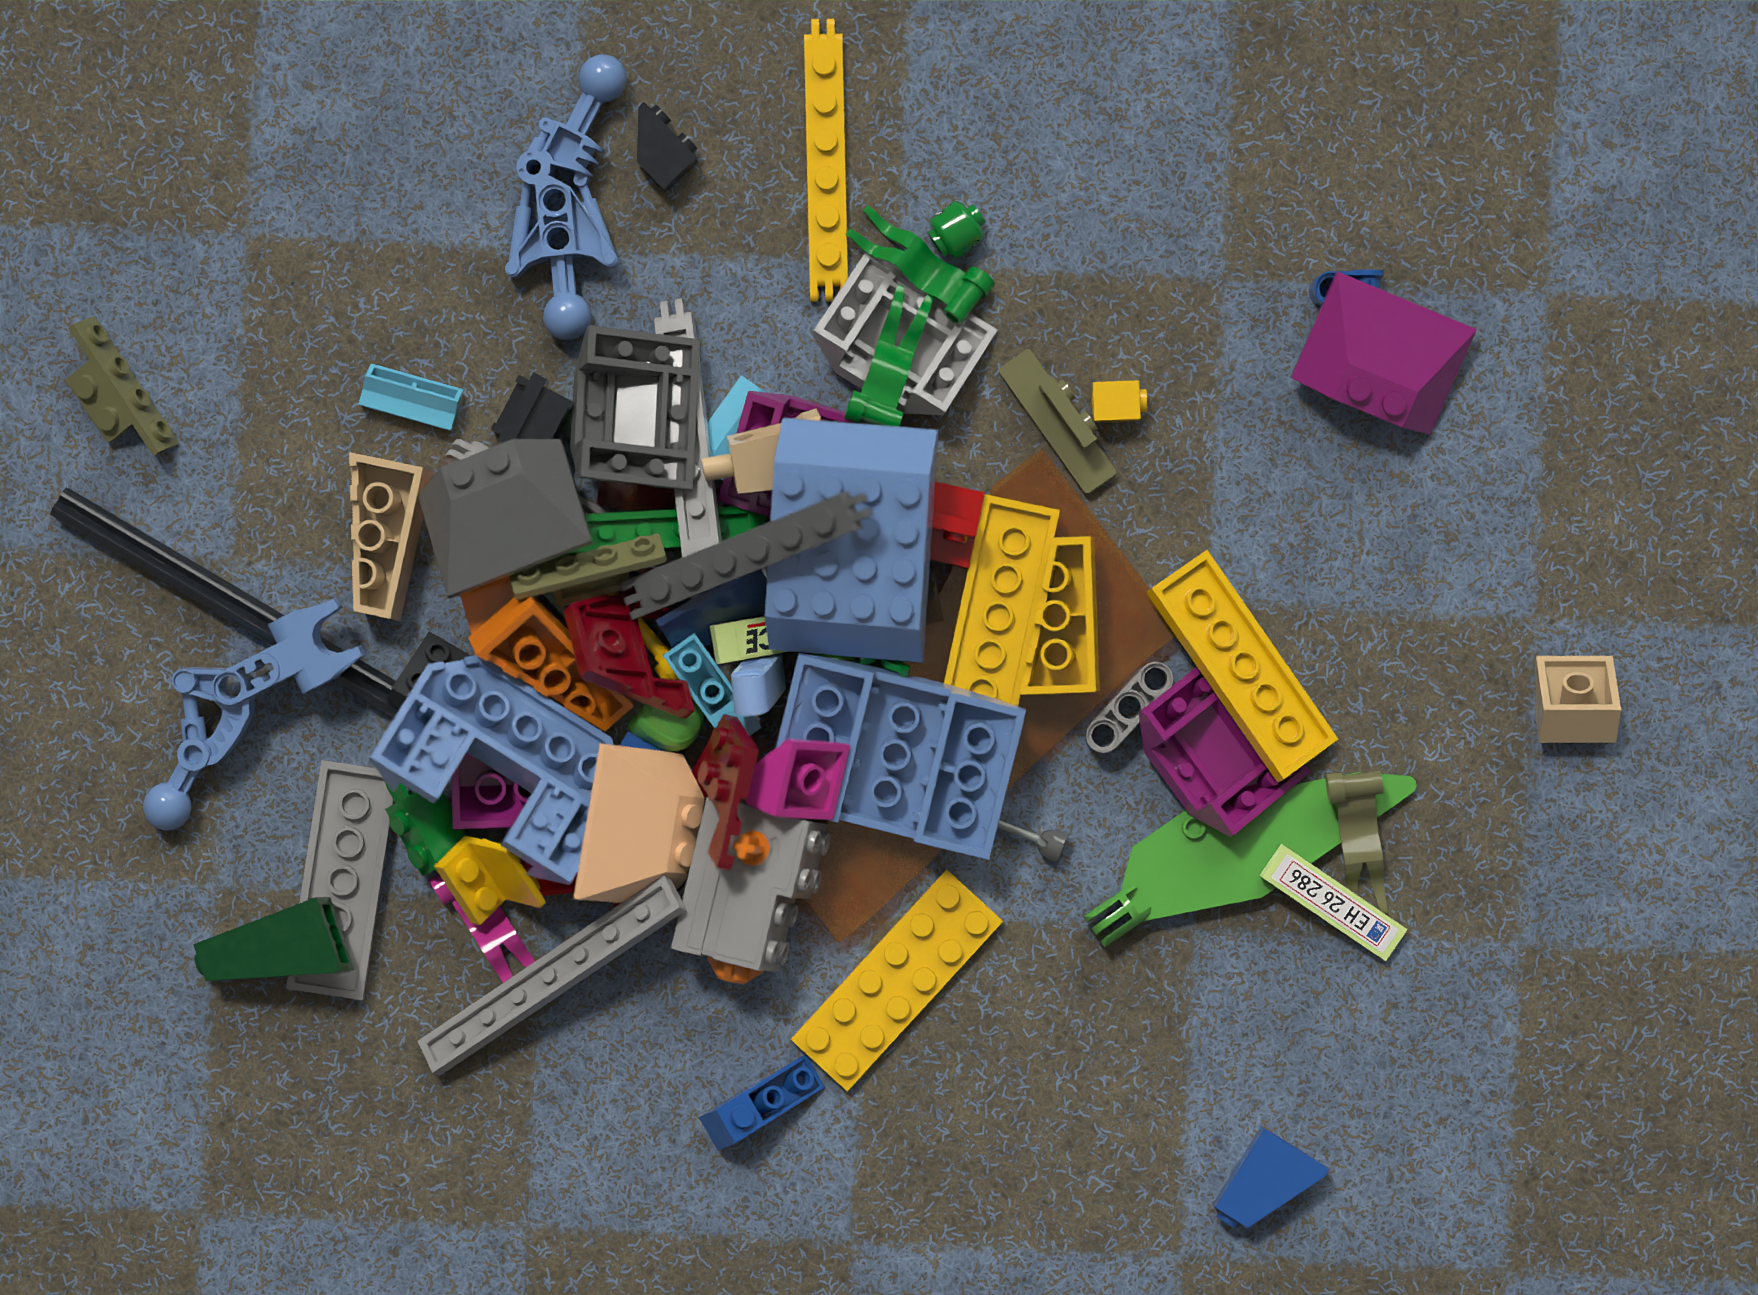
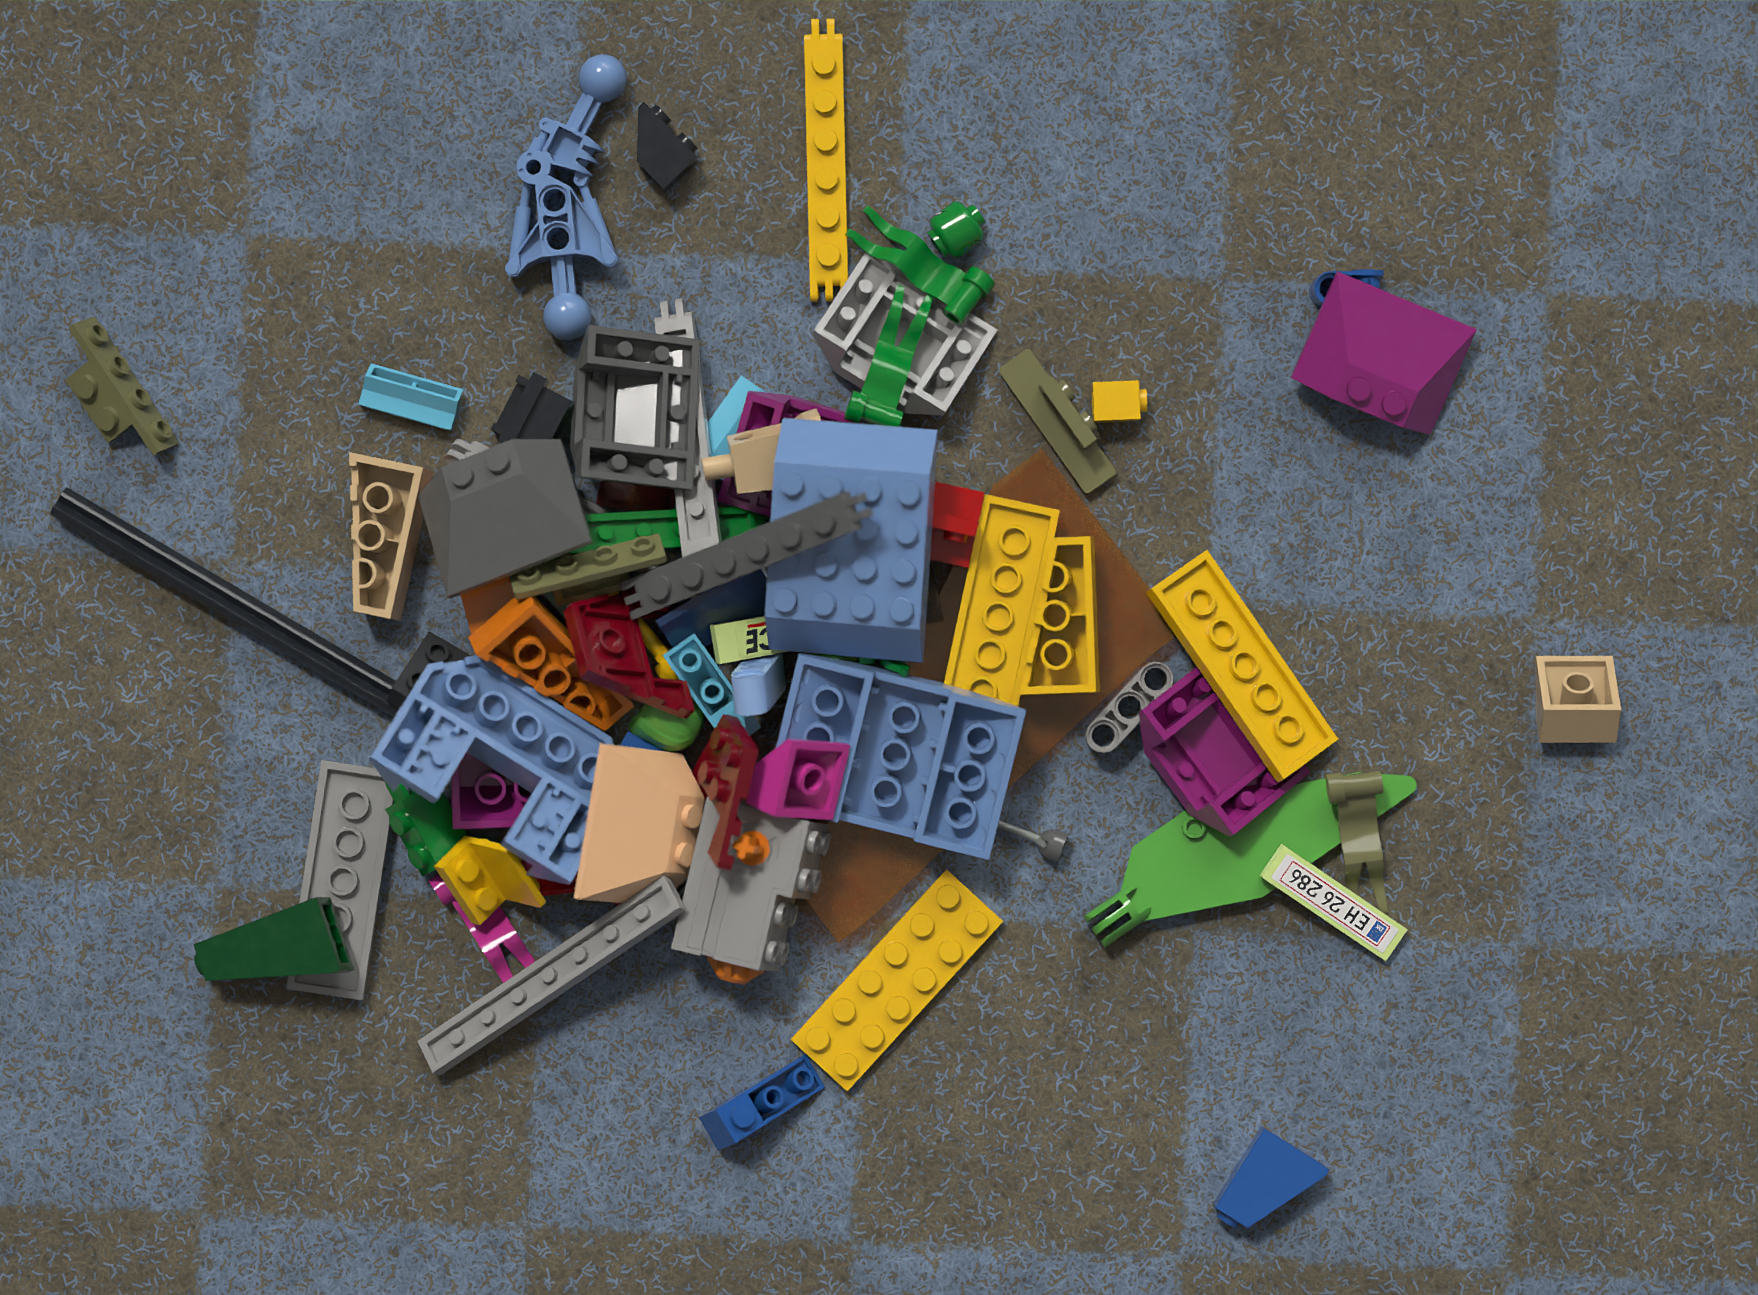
(296, 654): medium blue piece -> none

